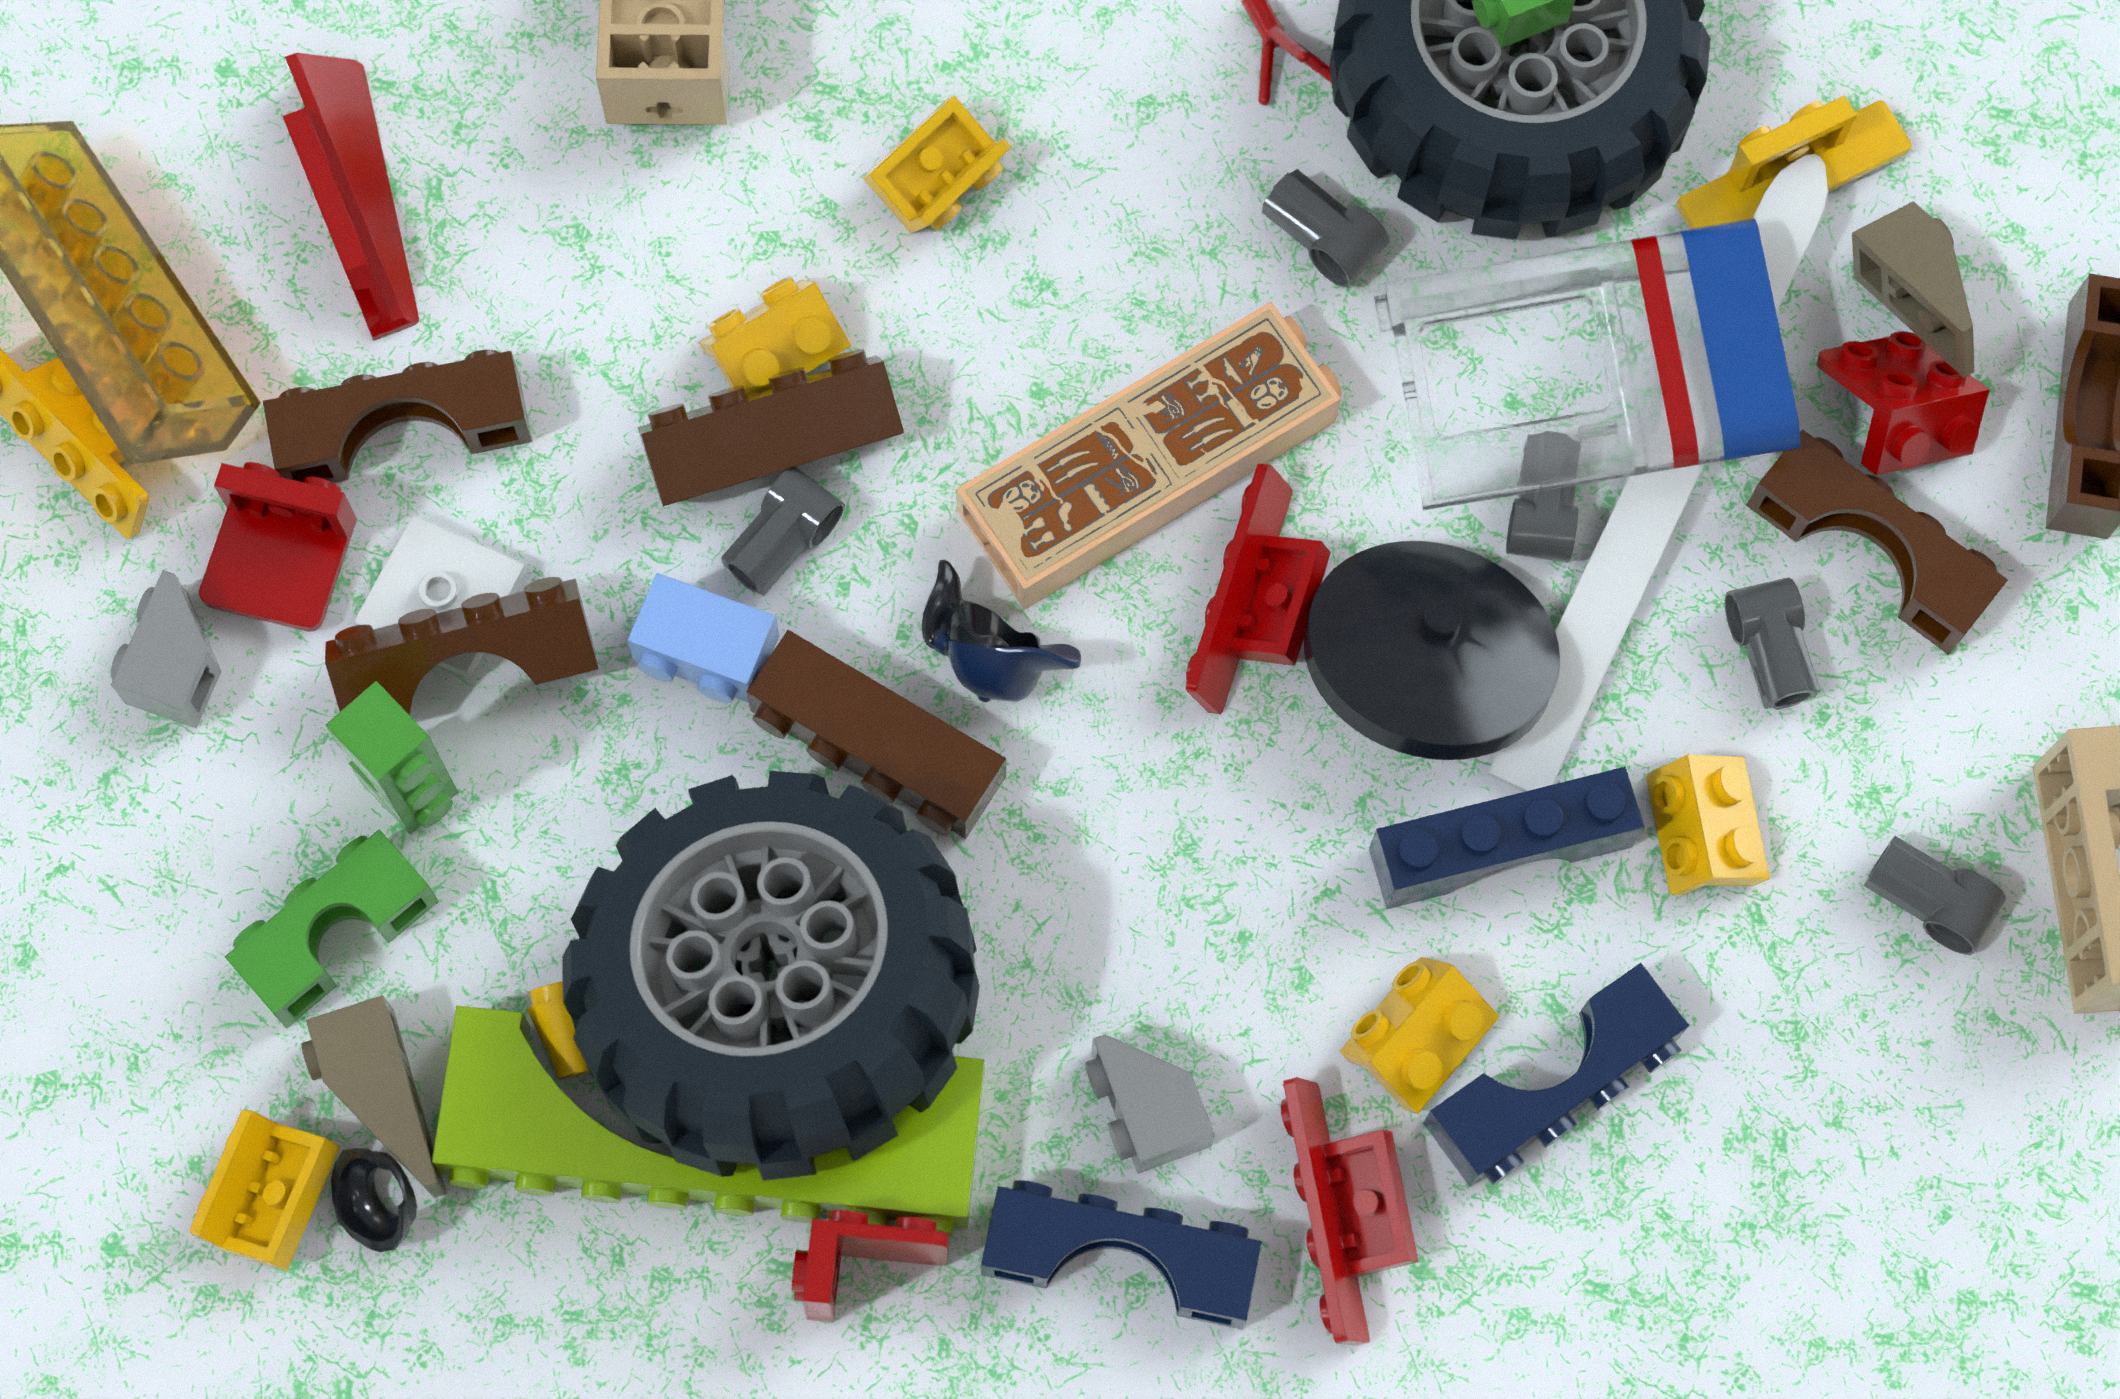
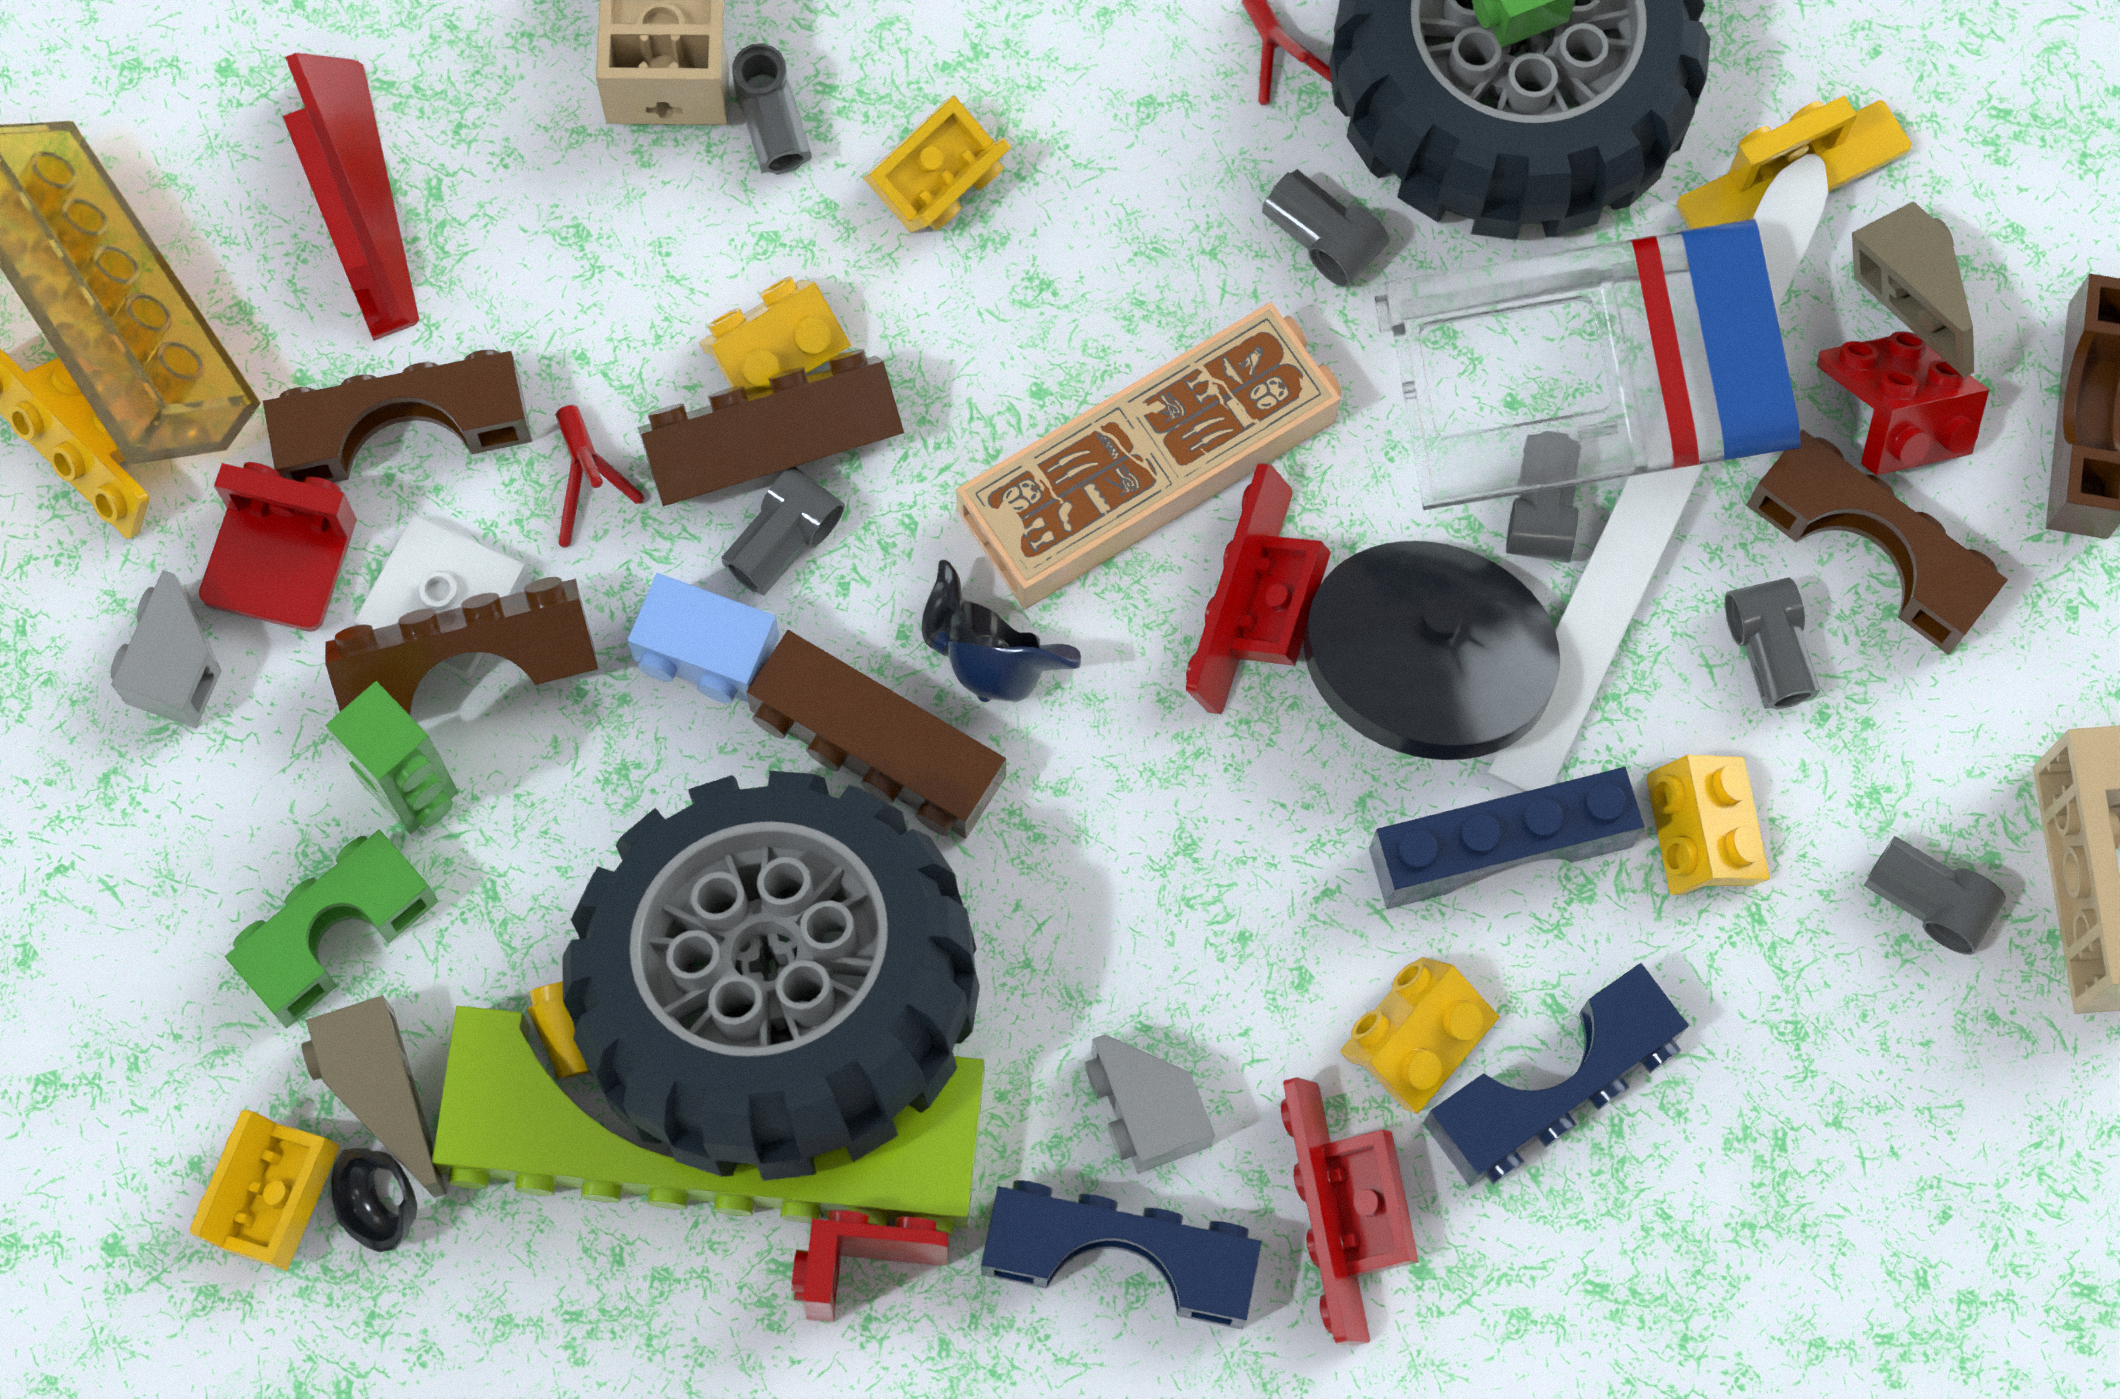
(584, 458): none -> red plant
(770, 110): none -> dark grey piece

